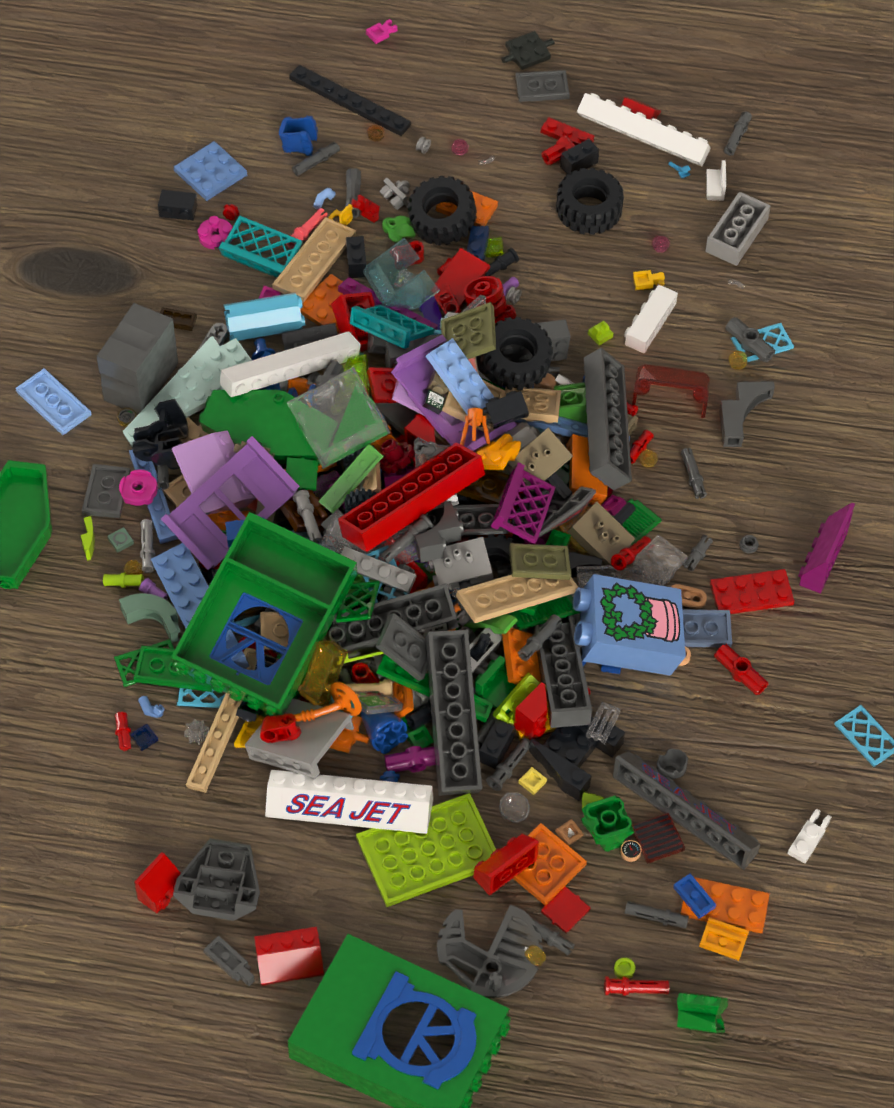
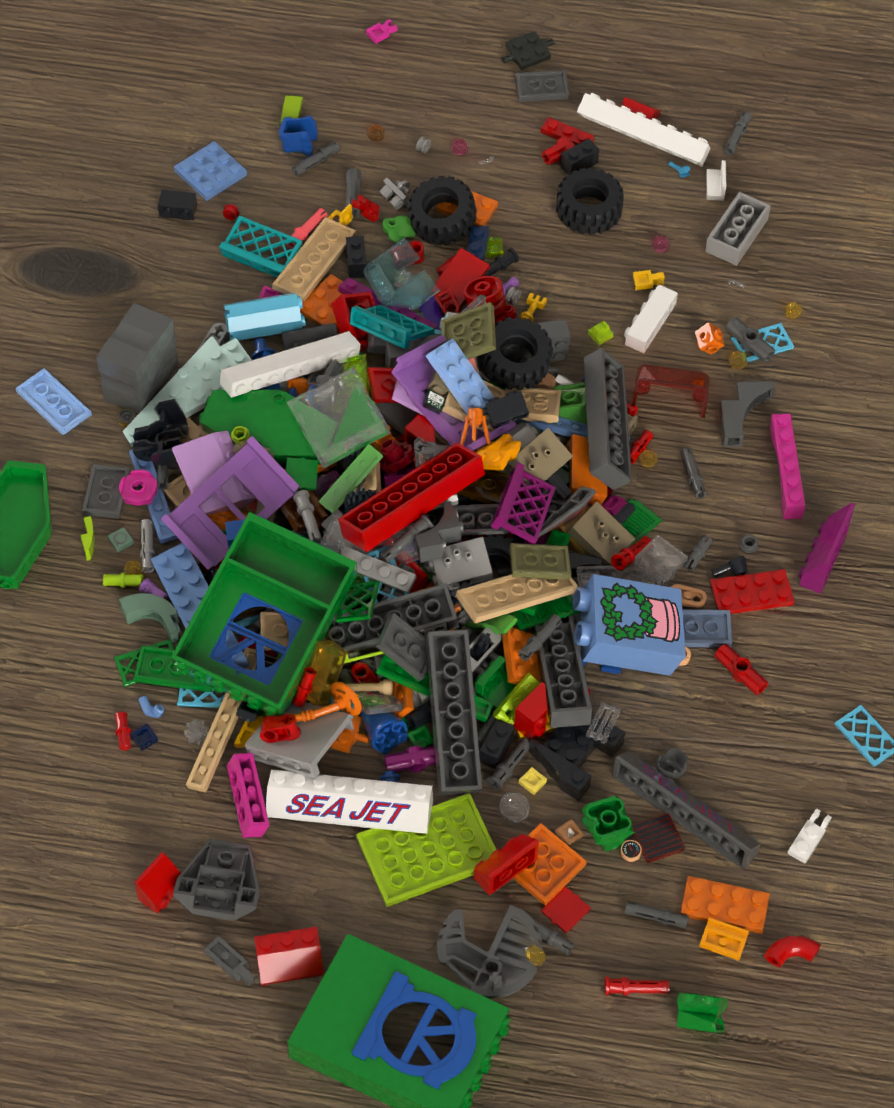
(181, 319): dark brown plate -> none
(214, 224): dark pink plate -> none
(240, 430): none -> lime plate
(247, 795): none -> dark pink brick
(292, 107): none -> lime slope
(304, 687): none -> red pin
(326, 193): light blue arm -> none
(350, 100): black plate -> none
(534, 304): none -> yellow hinge
(589, 798): lime tile -> none
(624, 968): lime tile -> none
(694, 896): blue plate -> none
(709, 338): none -> orange brick
(737, 566): none -> black bar
(790, 479): none -> dark pink arch
(791, 947): none -> red cylinder
(793, 310): none -> clear yellow plate

